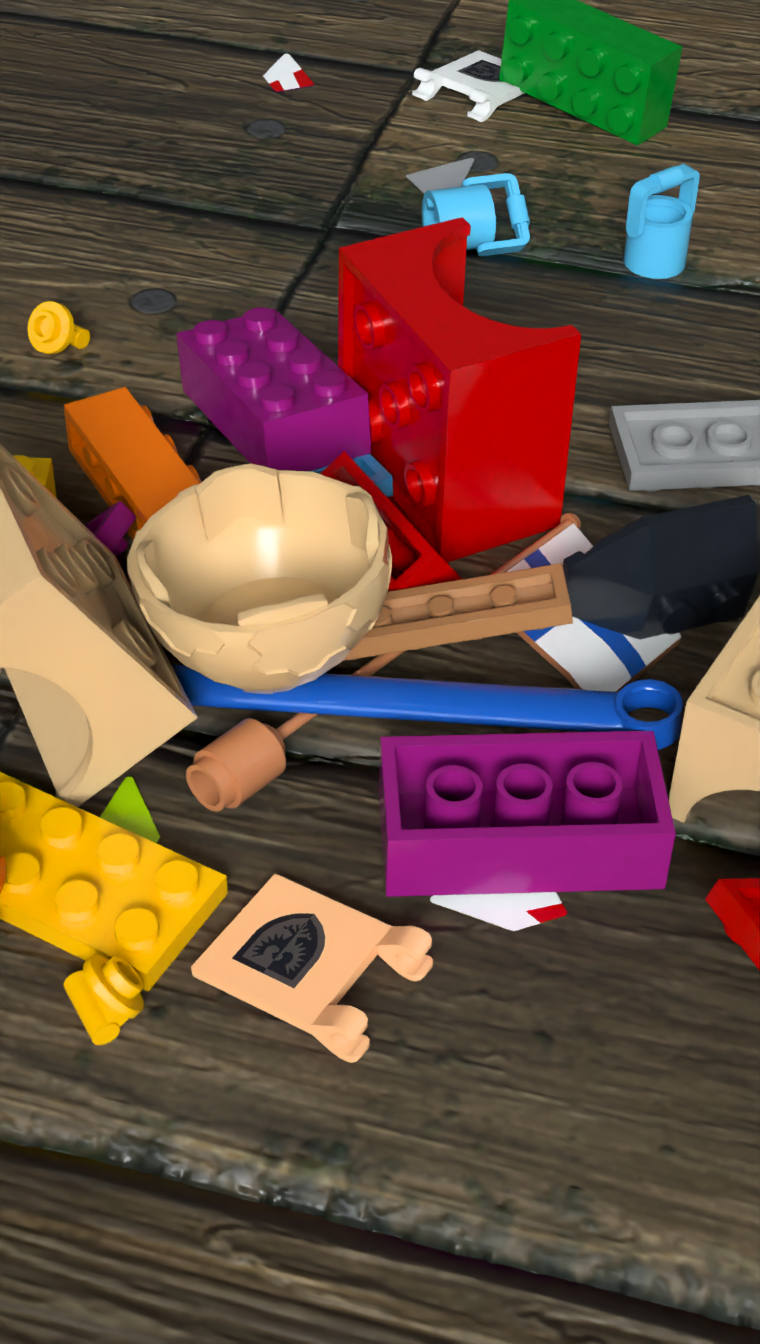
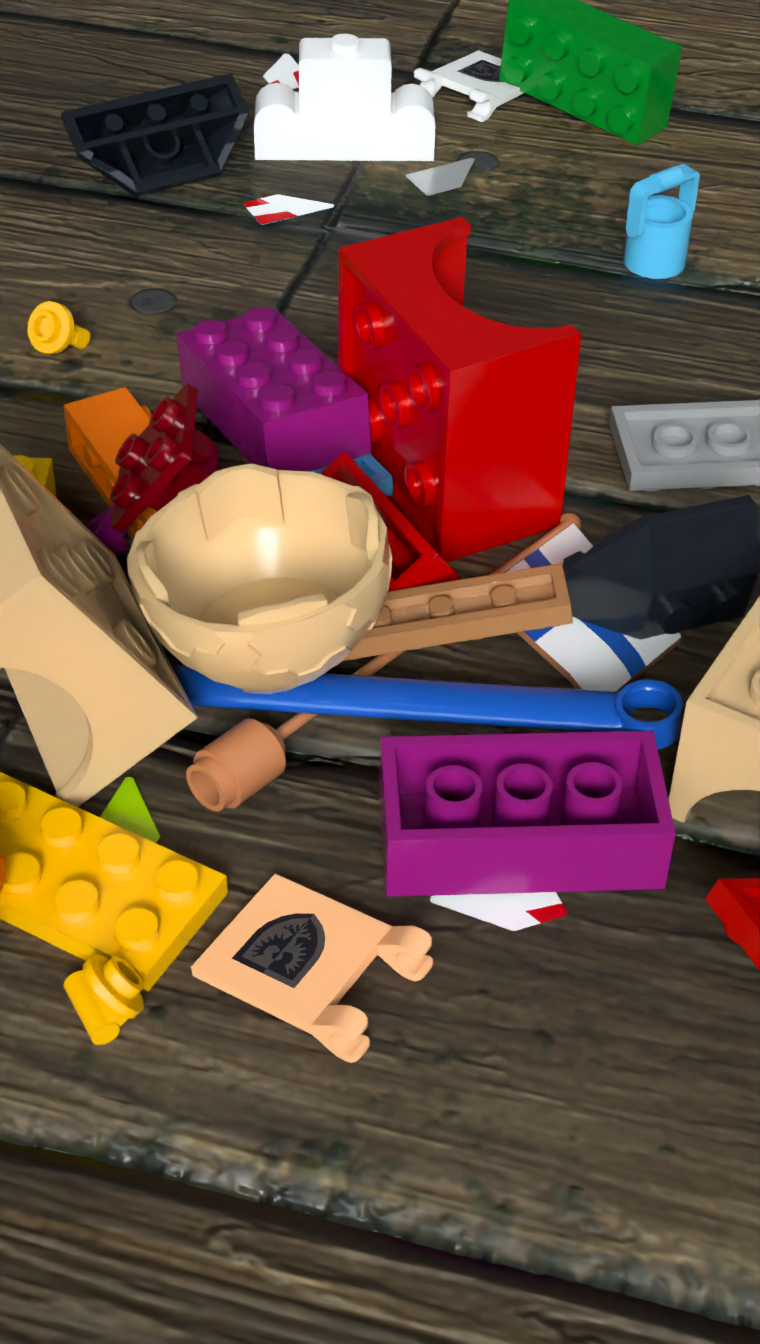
(160, 135): none -> black wedge
(162, 459): none -> dark red bracket
(282, 207): none -> white sticker
(344, 107): none -> white brick
(476, 206): medium azure piece -> none

